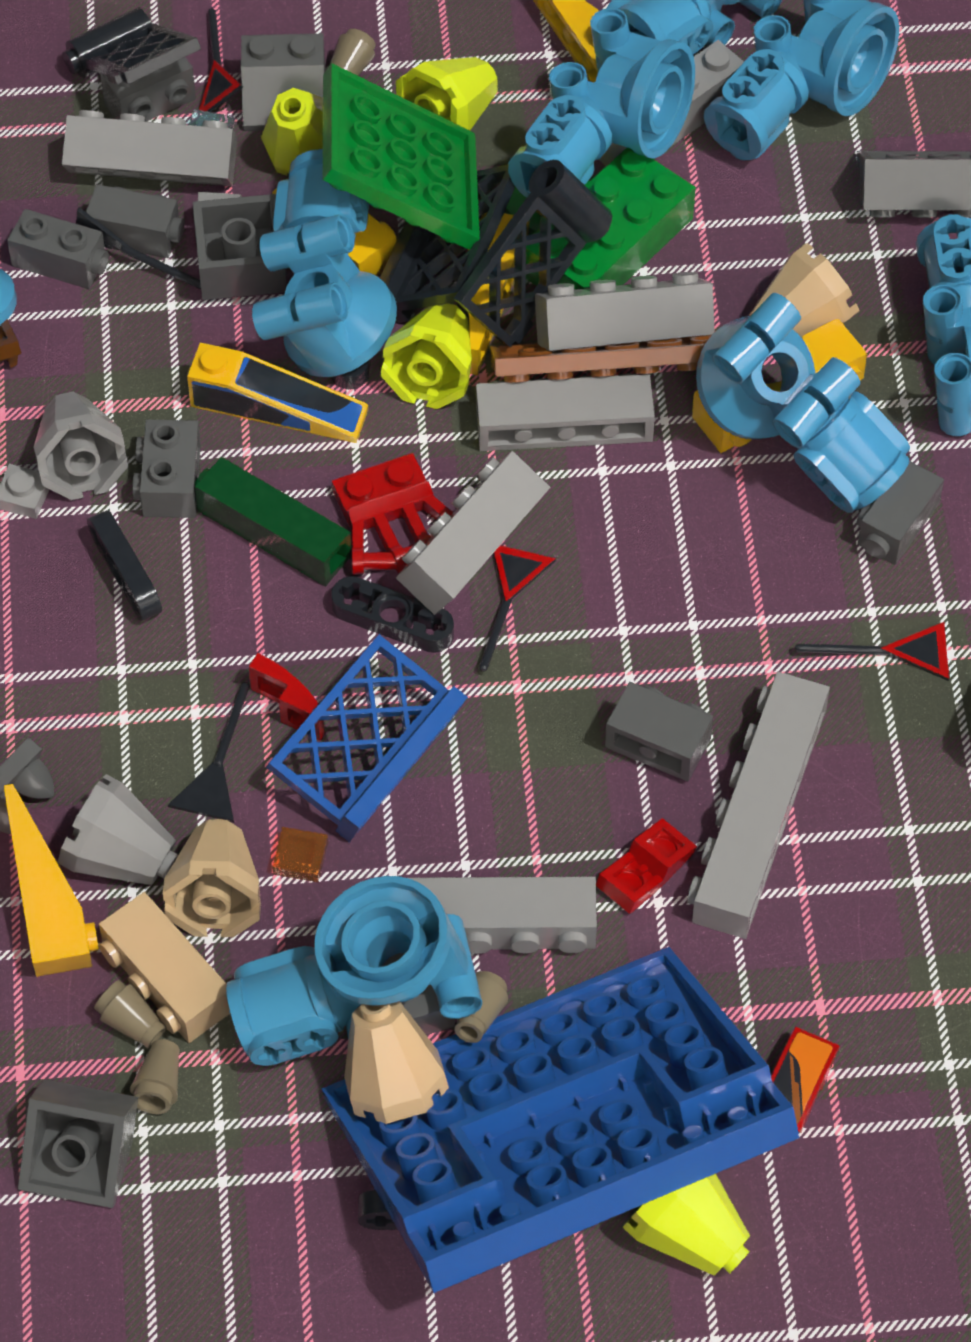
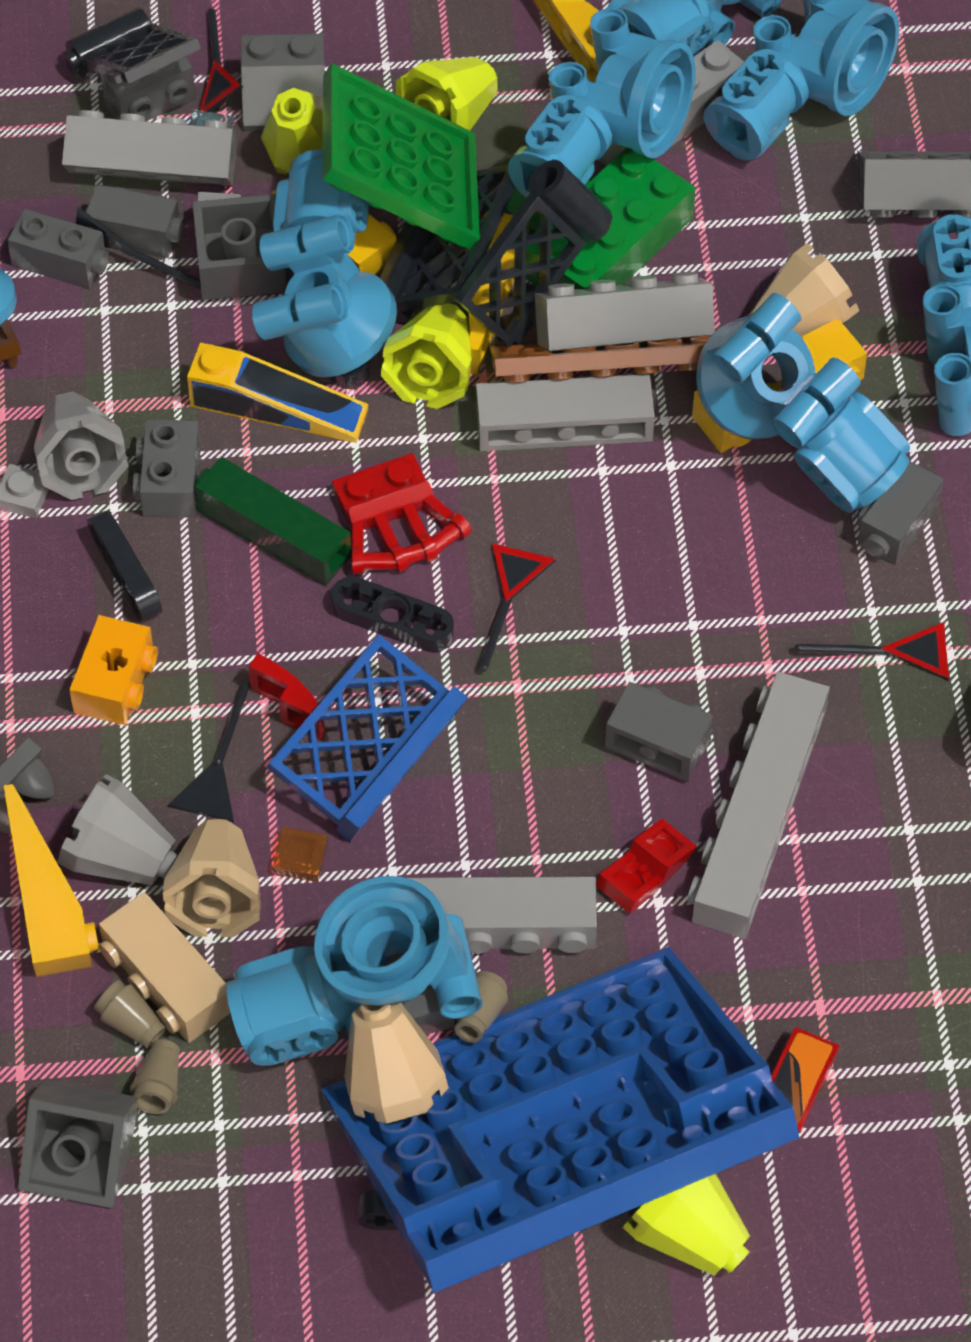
(113, 670): none -> light orange brick
(354, 51): dark tan cone -> none
(473, 531): light grey brick -> none

